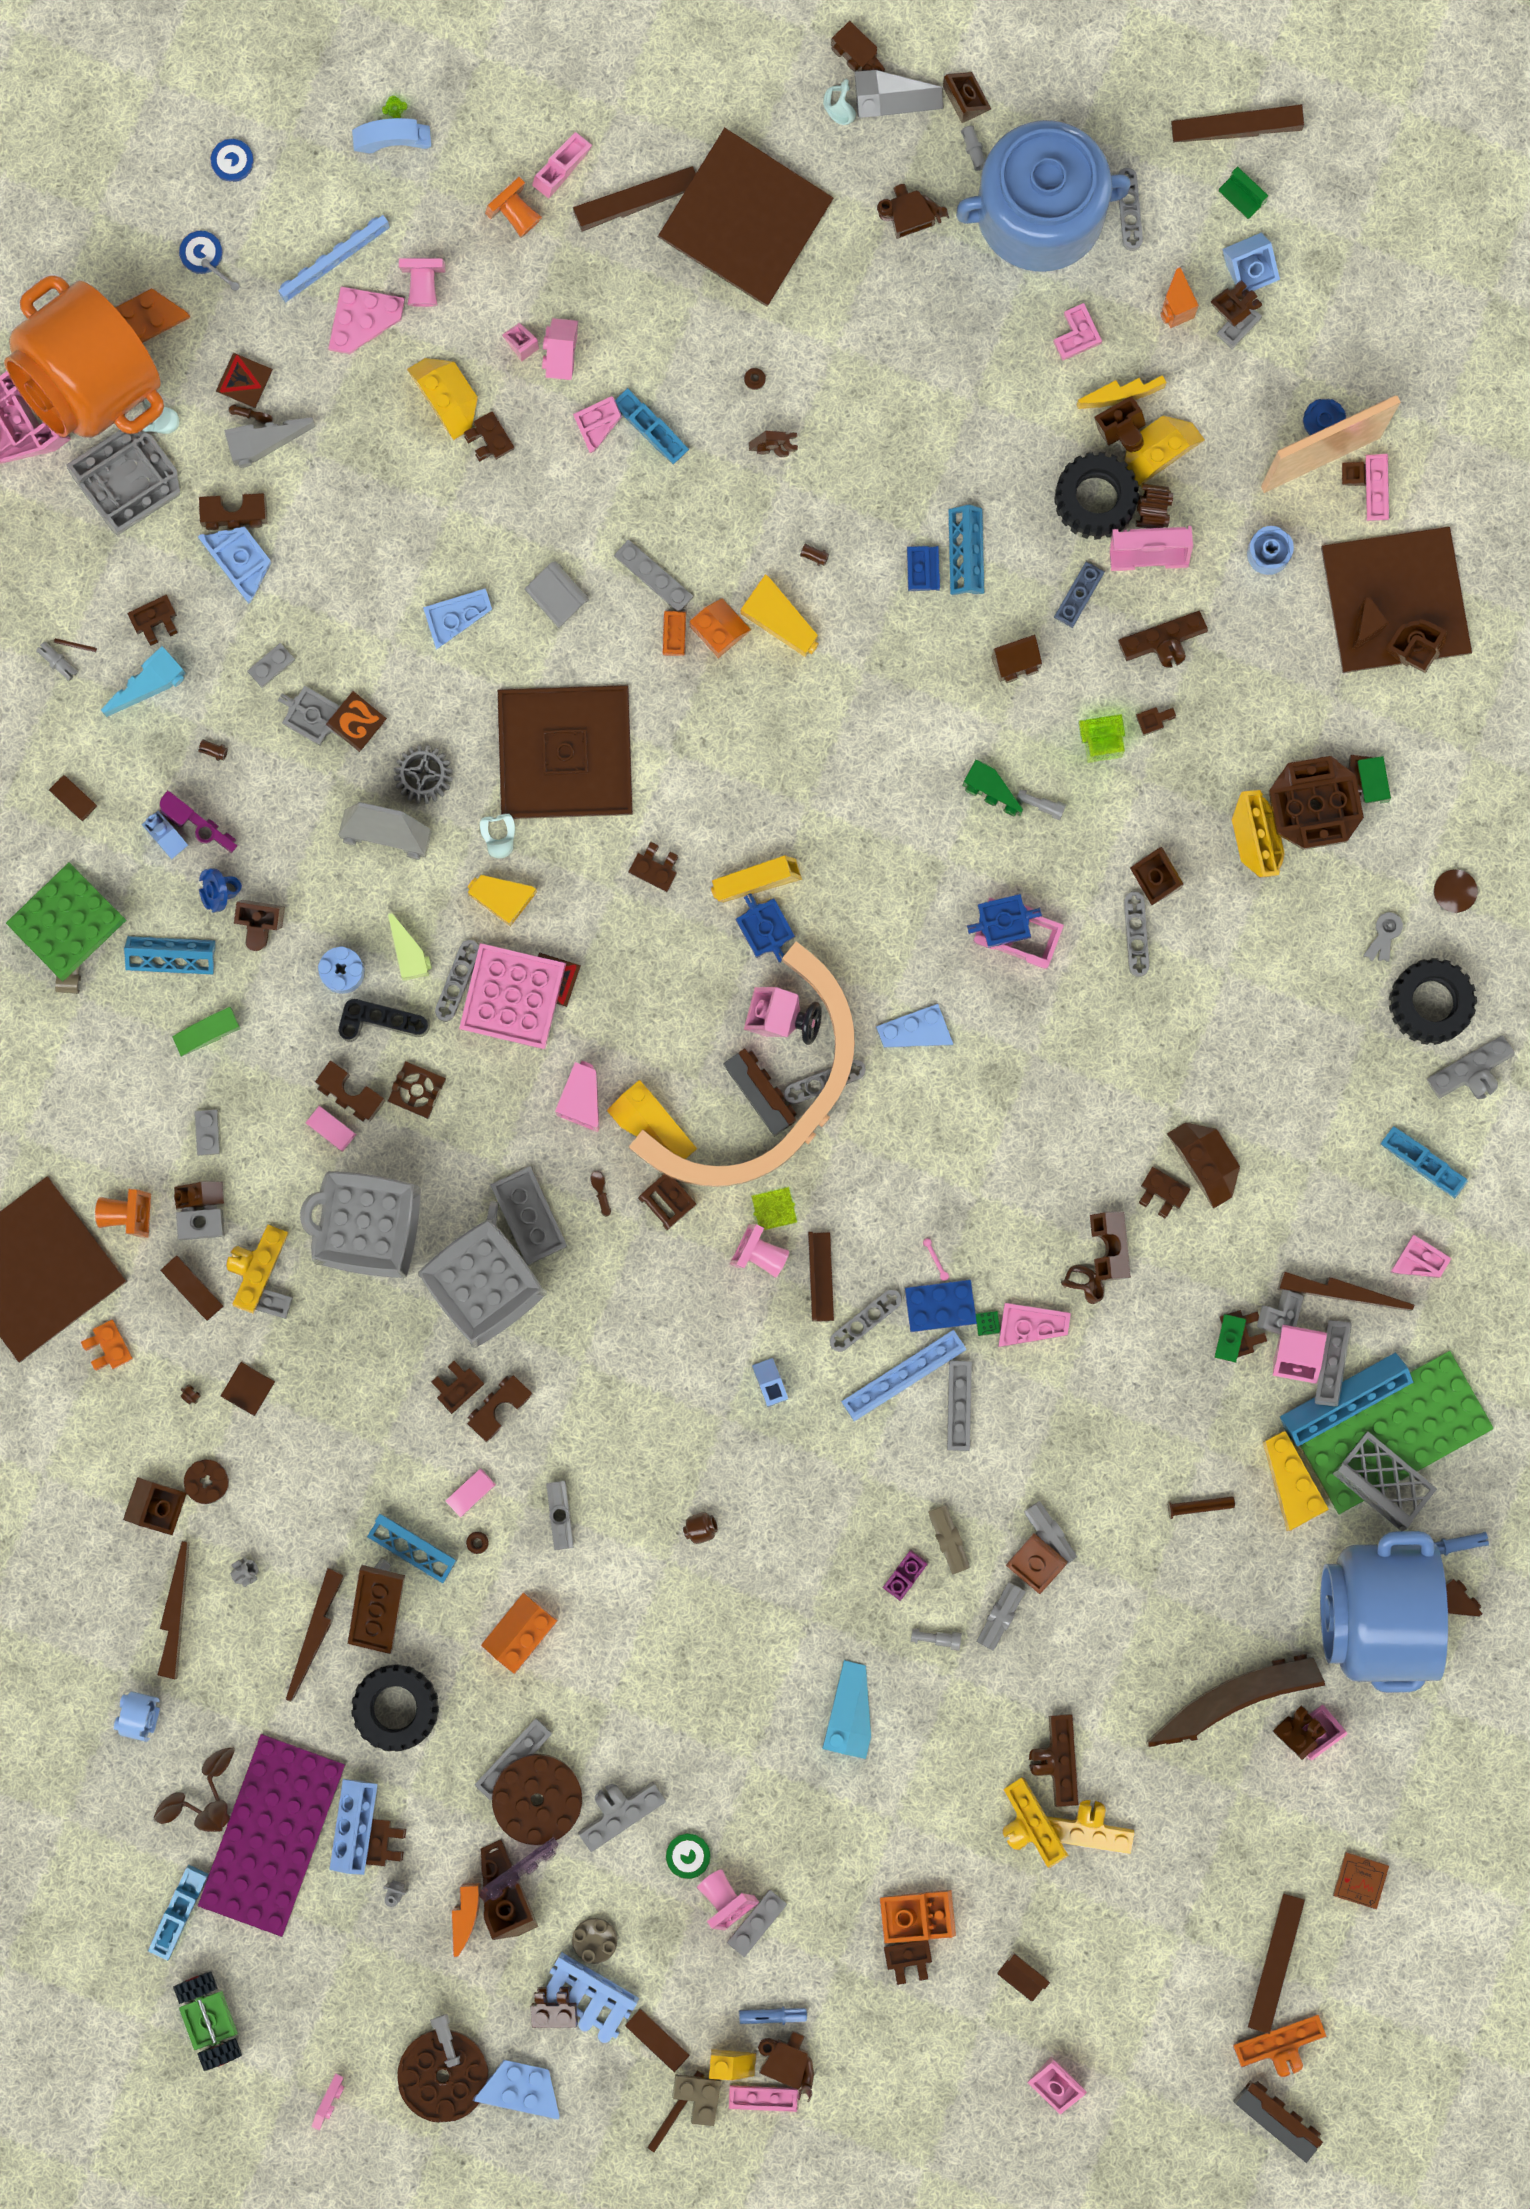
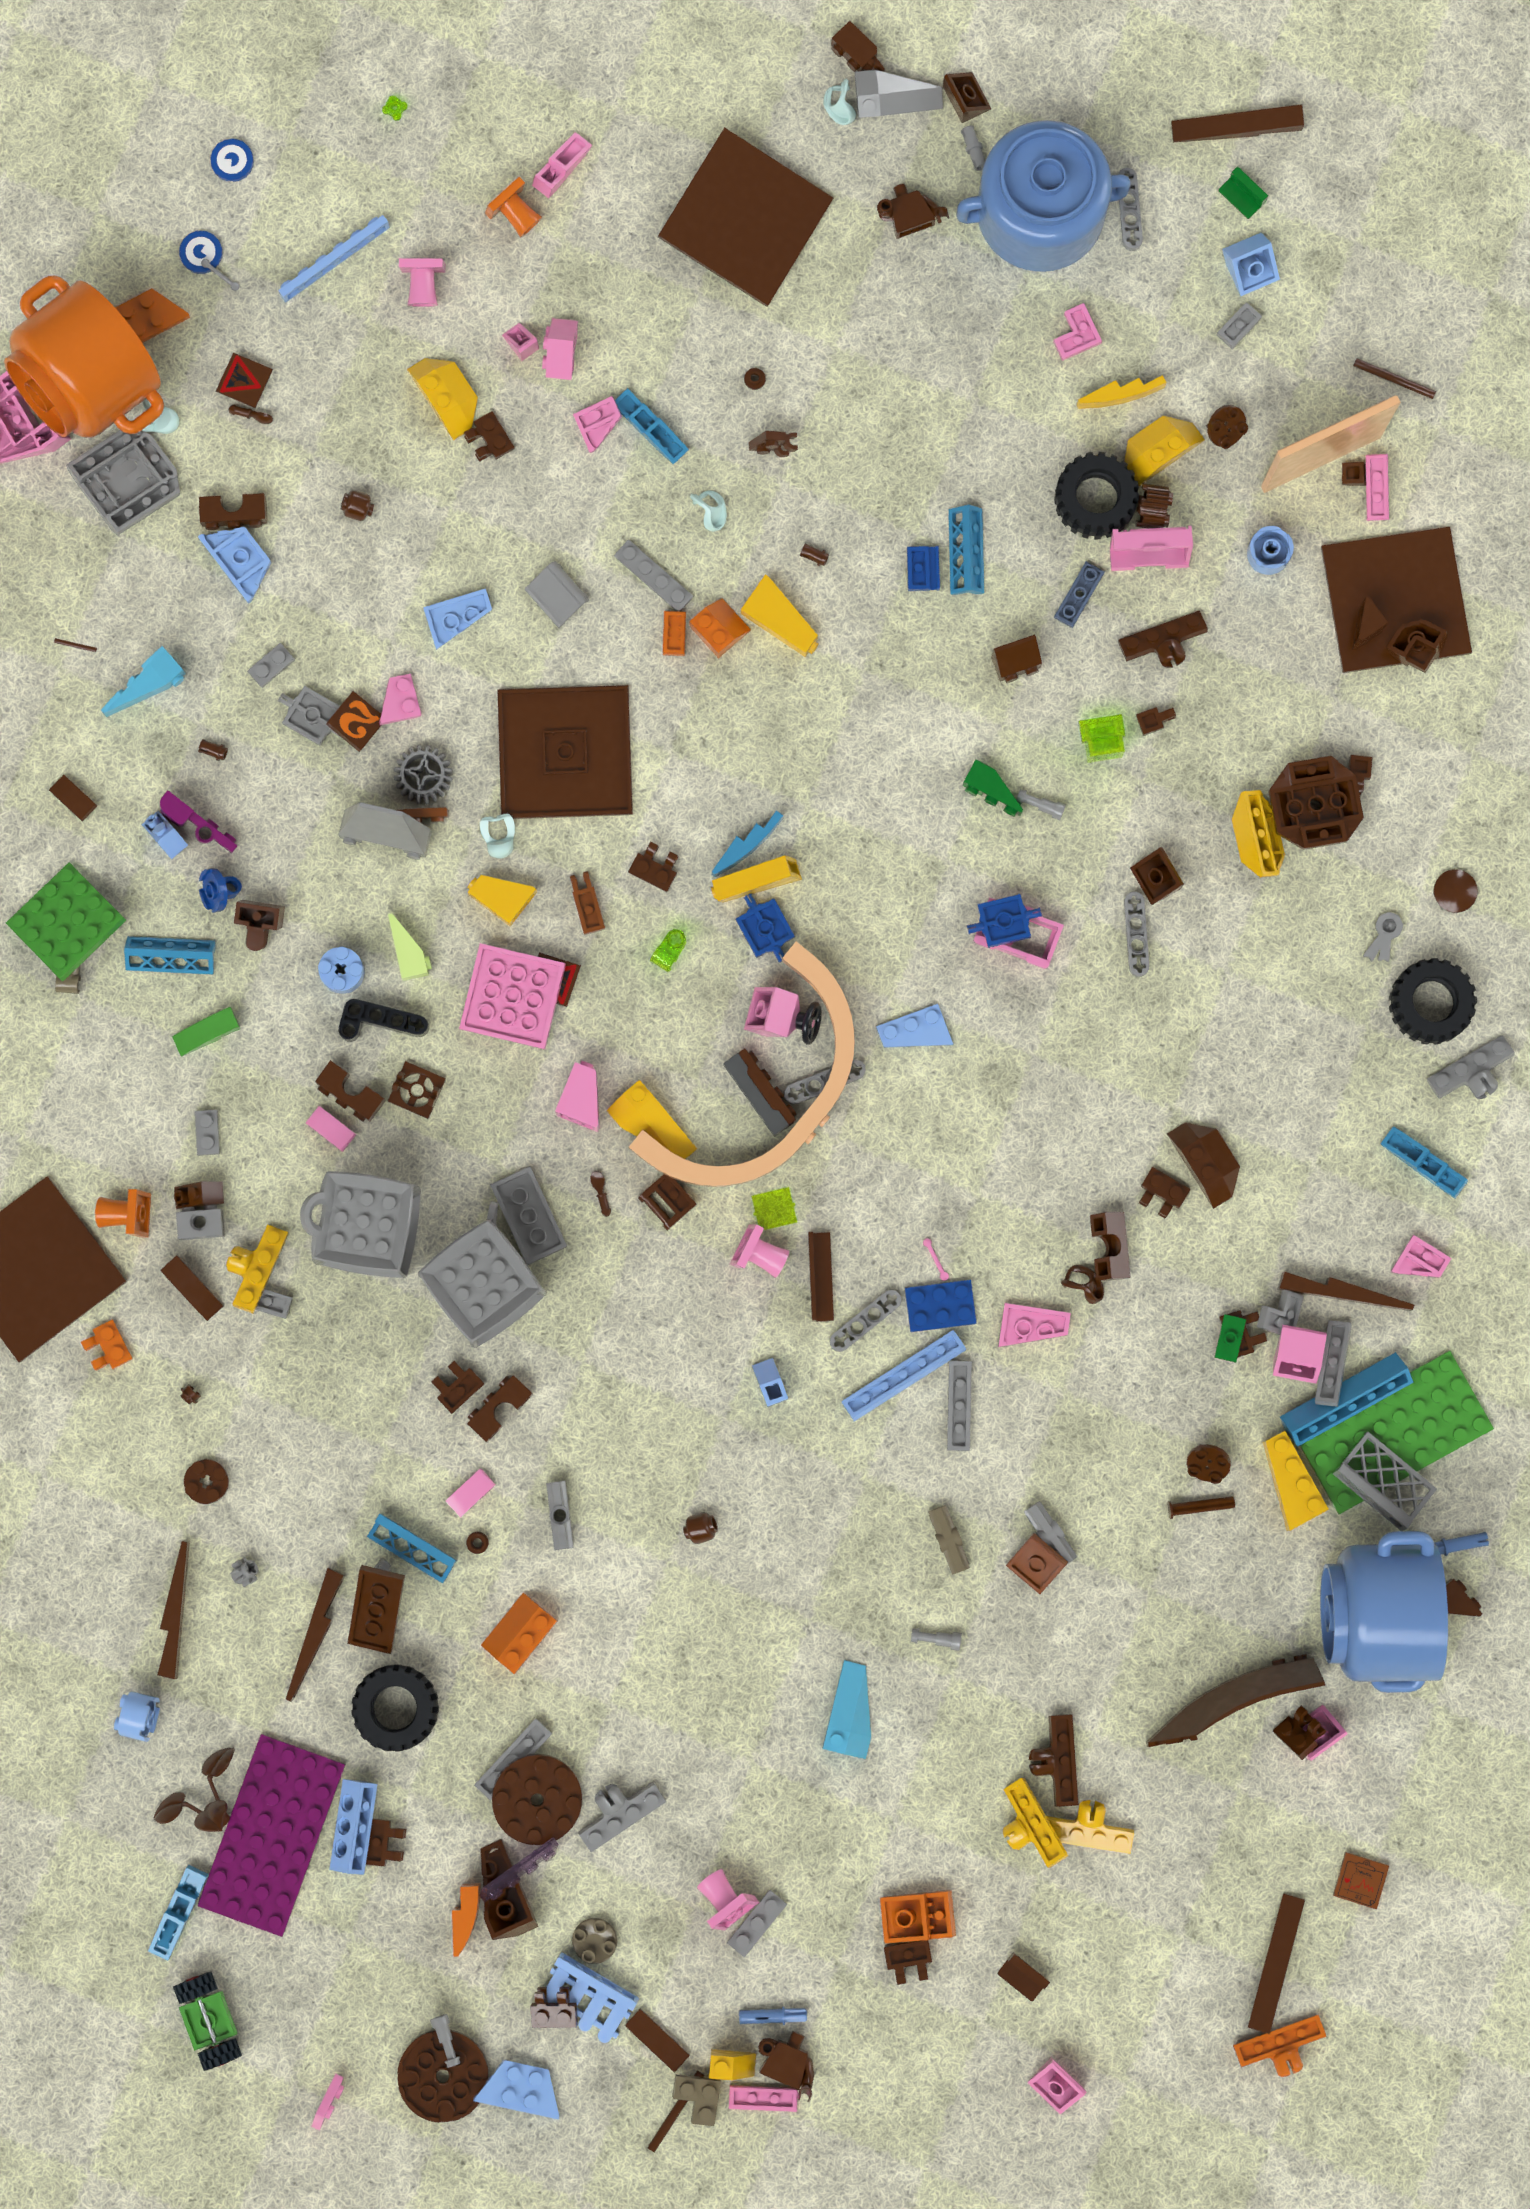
(56, 661): light grey pin -> none
(151, 615): reddish brown plate -> none
(154, 1506): reddish brown slope -> none
(247, 1388): reddish brown piece -> none
(252, 444): light grey wedge -> none
(357, 505): none -> reddish brown head
(362, 317): bright pink plate -> none
(390, 132): light blue arch -> none
(394, 1893): light grey hinge -> none
(400, 701): none -> bright pink wing
(435, 814): none -> dark orange hinge
(453, 979): light grey beam -> none
(587, 906): none -> dark orange hinge
(632, 199): reddish brown slope -> none
(667, 953): none -> clear neon green piece
(688, 1856): green tile -> none
(714, 516): none -> light aqua piece
(741, 849): none -> dark azure slope
(905, 1575): magenta slope -> none
(987, 1323): green tile -> none
(1000, 1616): light grey piece -> none
(1122, 424): reddish brown brick -> none
(1179, 302): orange slope -> none
(1211, 1456): none -> reddish brown plate
(1231, 307): reddish brown plate -> none
(1235, 422): none -> reddish brown plate
(1278, 2121): piece -> none
(1316, 415): blue tile -> none
(1374, 780): green panel -> none
(1394, 378): none -> reddish brown bar

